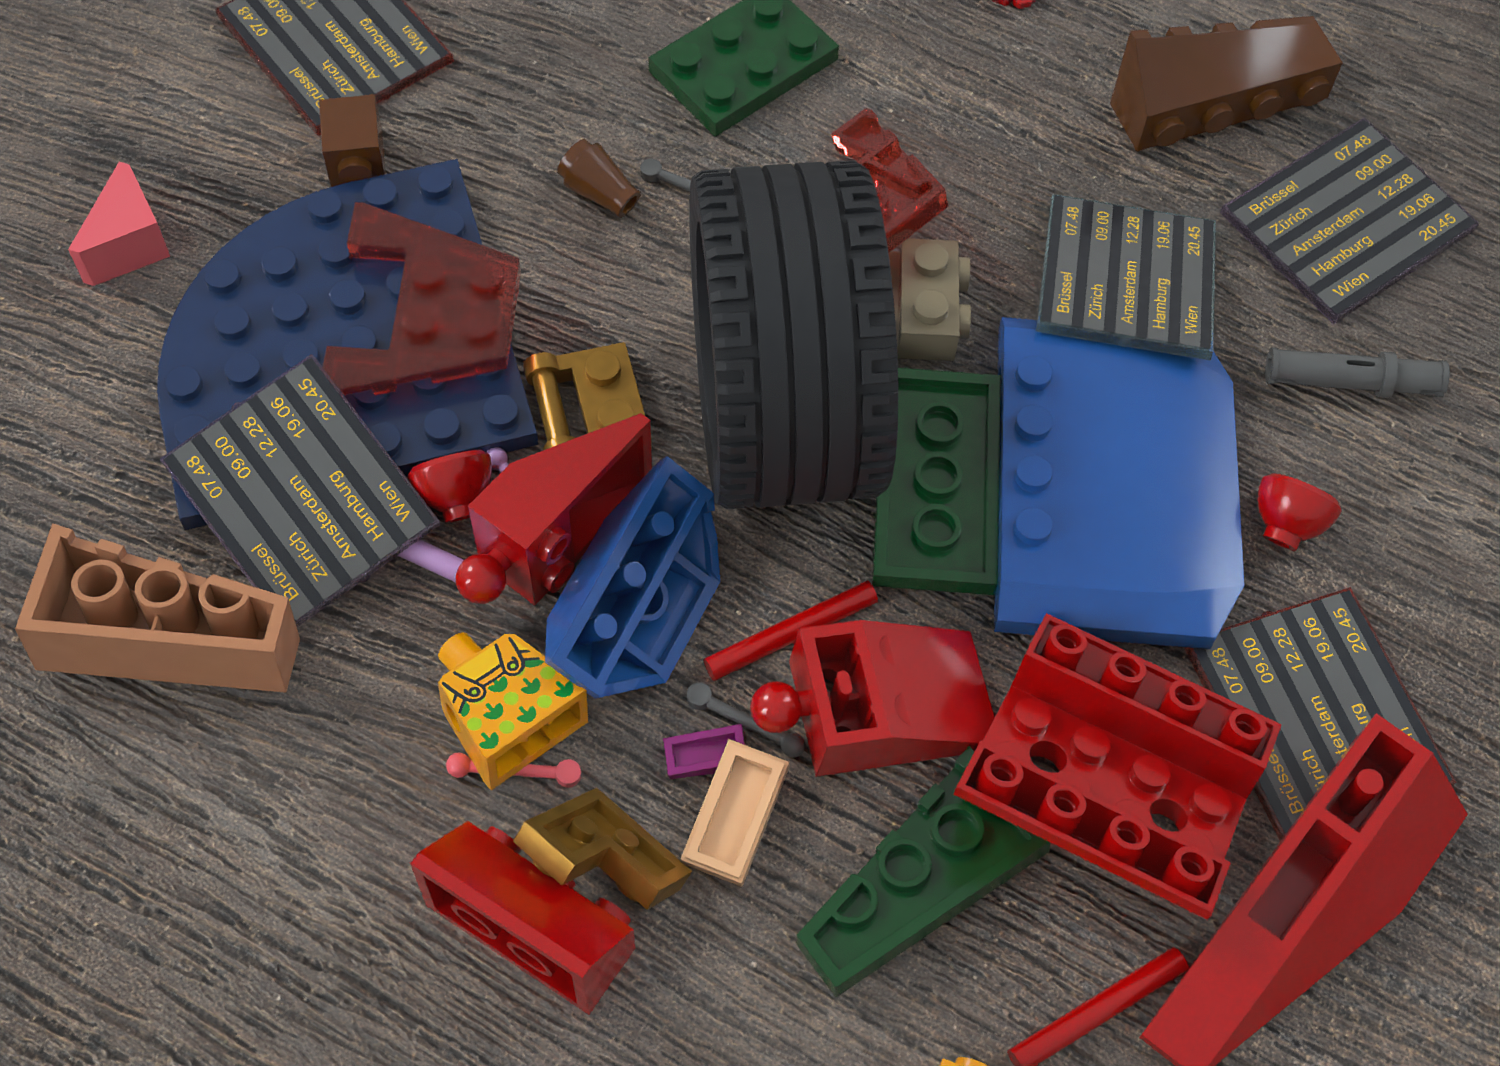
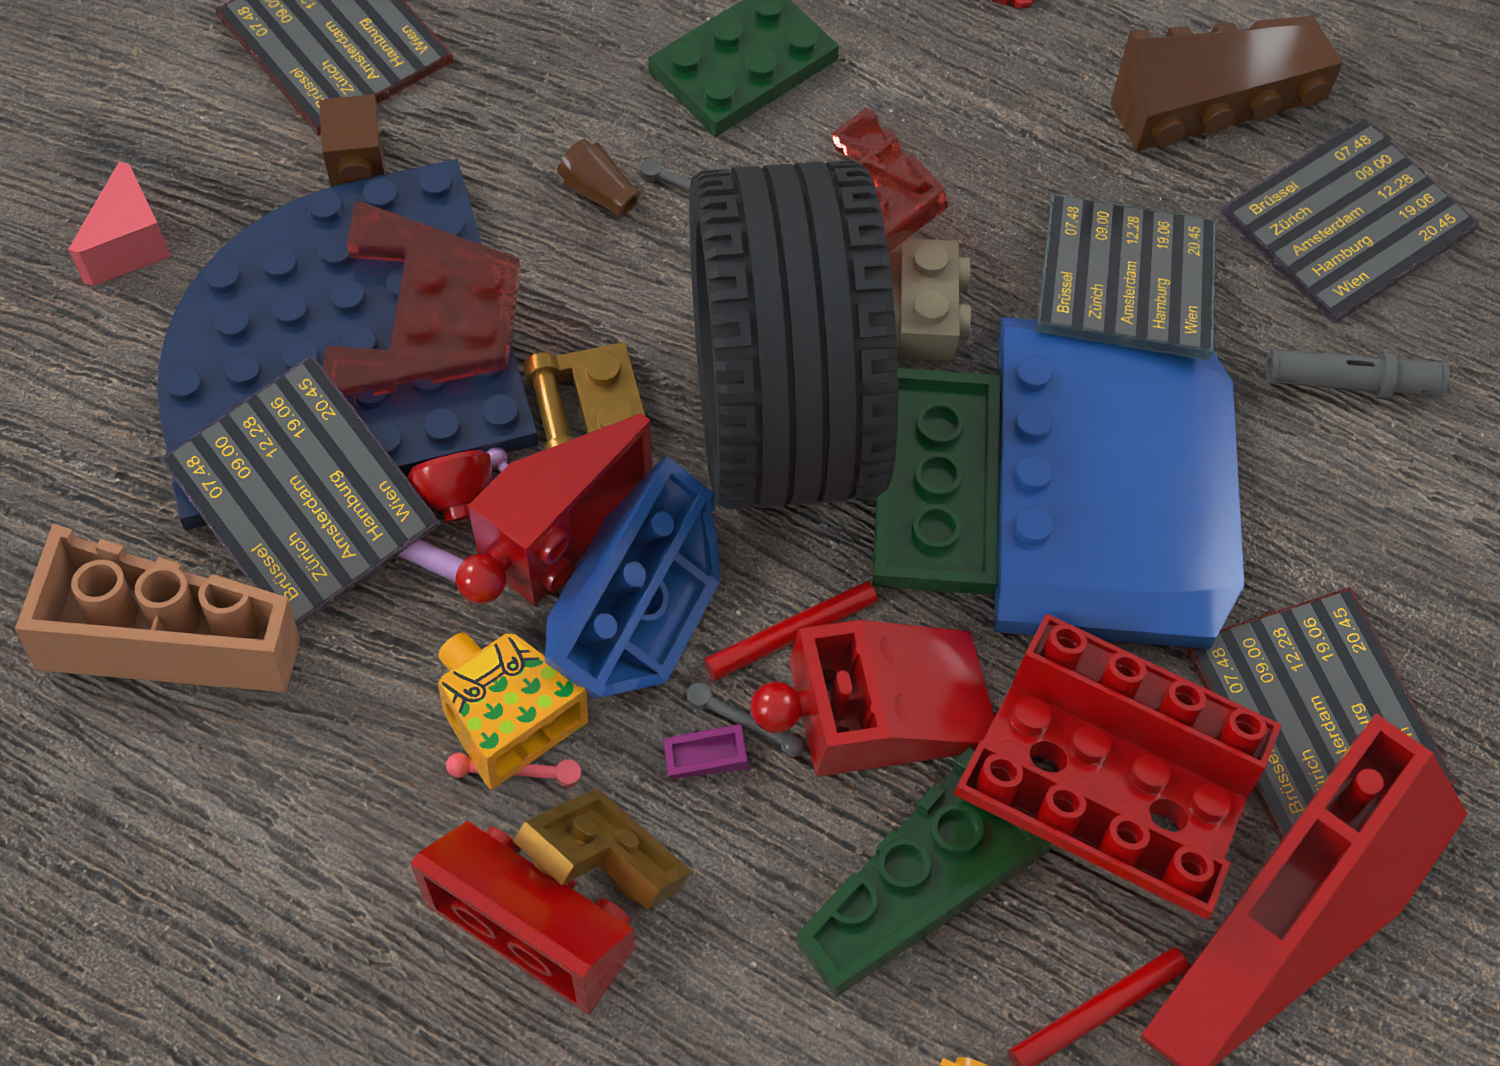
(735, 813): light nougat tile -> none
(1294, 510): red brick -> none

